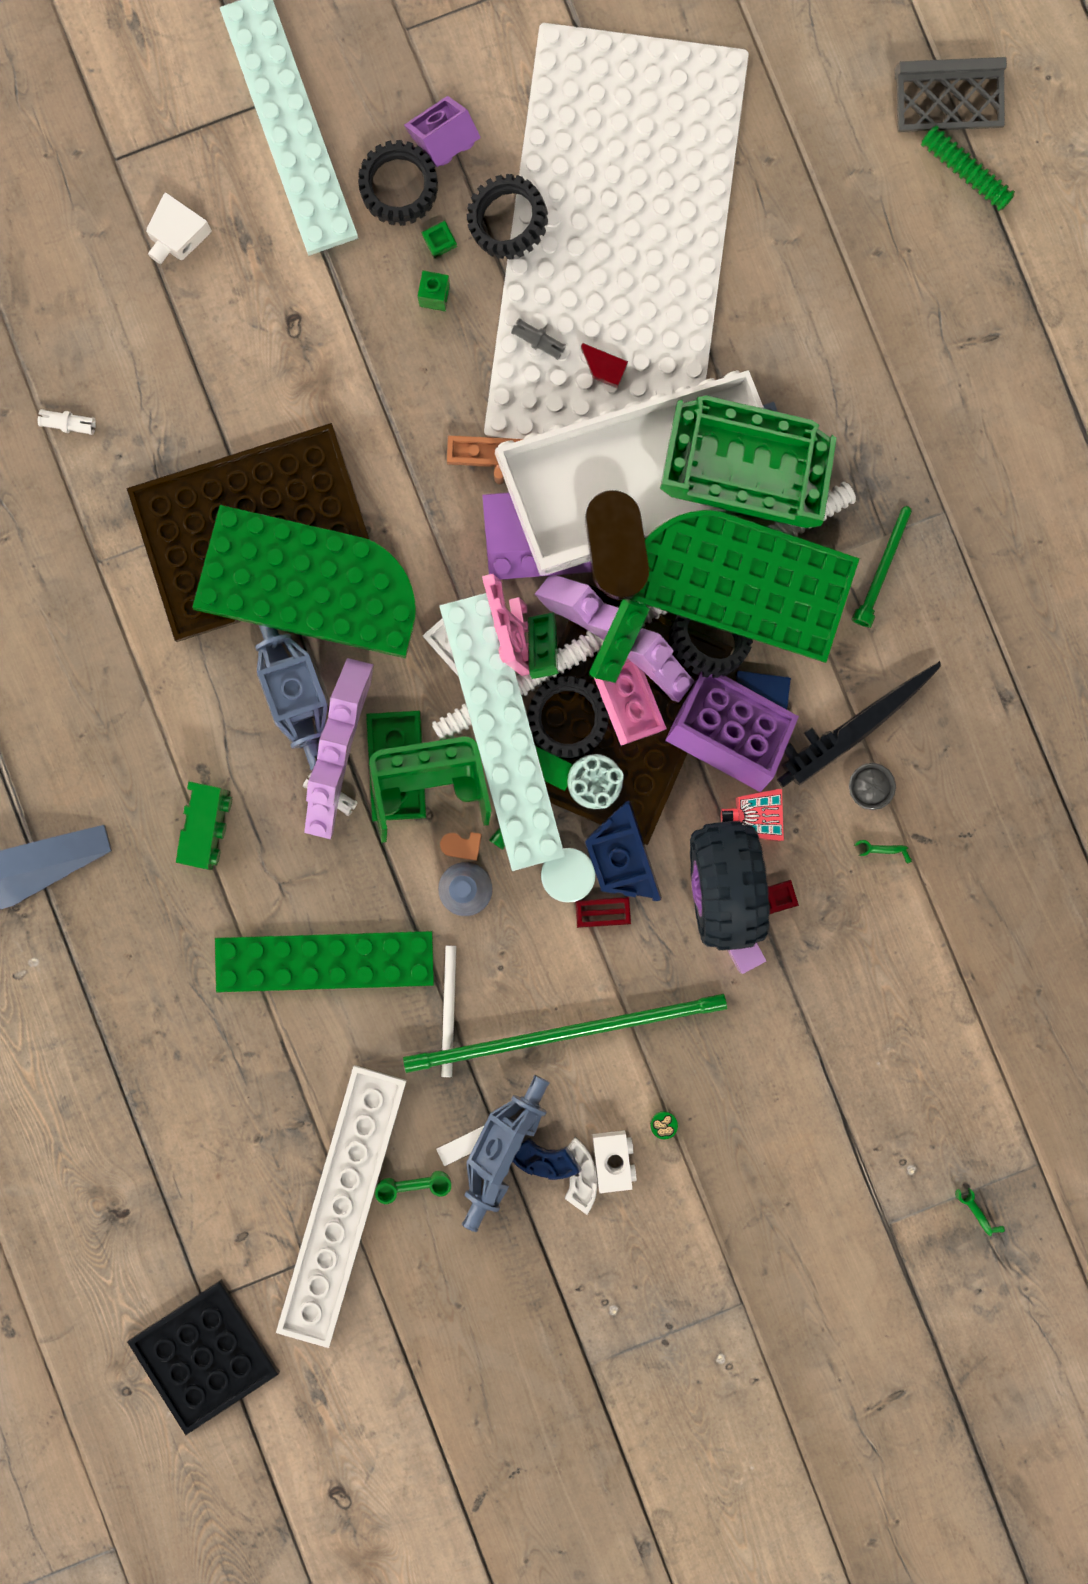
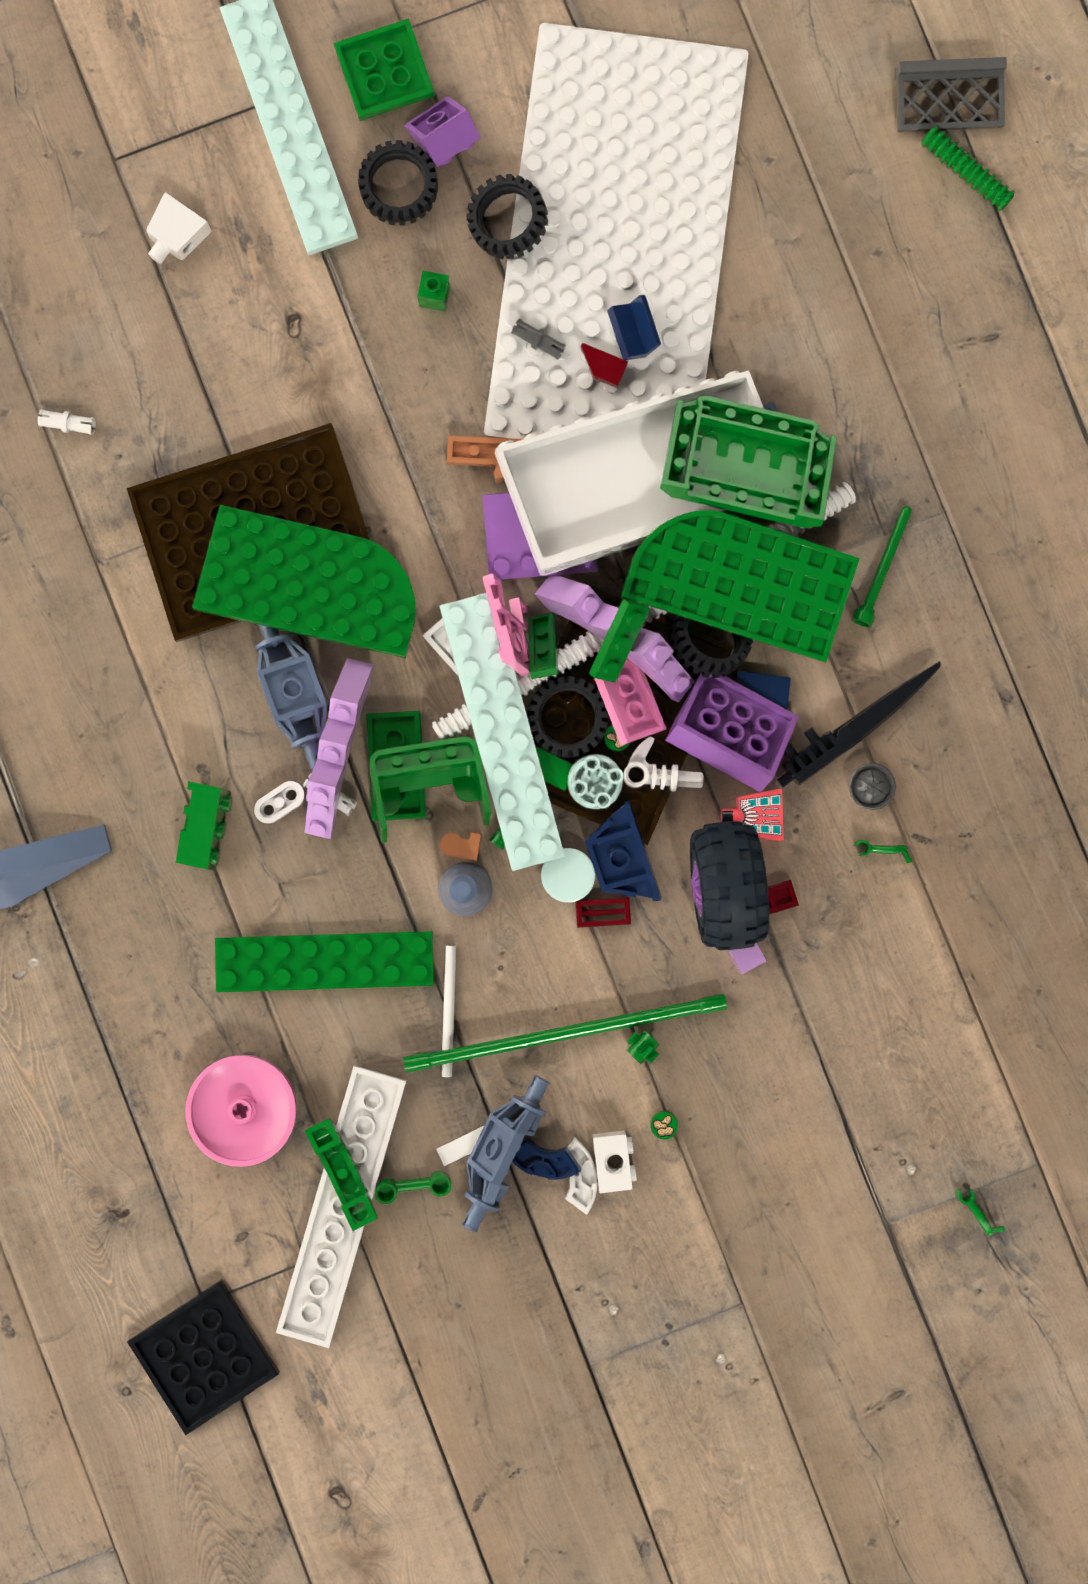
(241, 1110): none -> bright pink dish
(280, 802): none -> white plate
(342, 1173): none -> green slope
(384, 69): none -> green plate
(439, 239): green tile -> none
(612, 741): none -> tile
(616, 544): dark brown tile -> none
(634, 328): none -> dark blue panel
(643, 1047): none -> green gear
(663, 777): none -> white piece

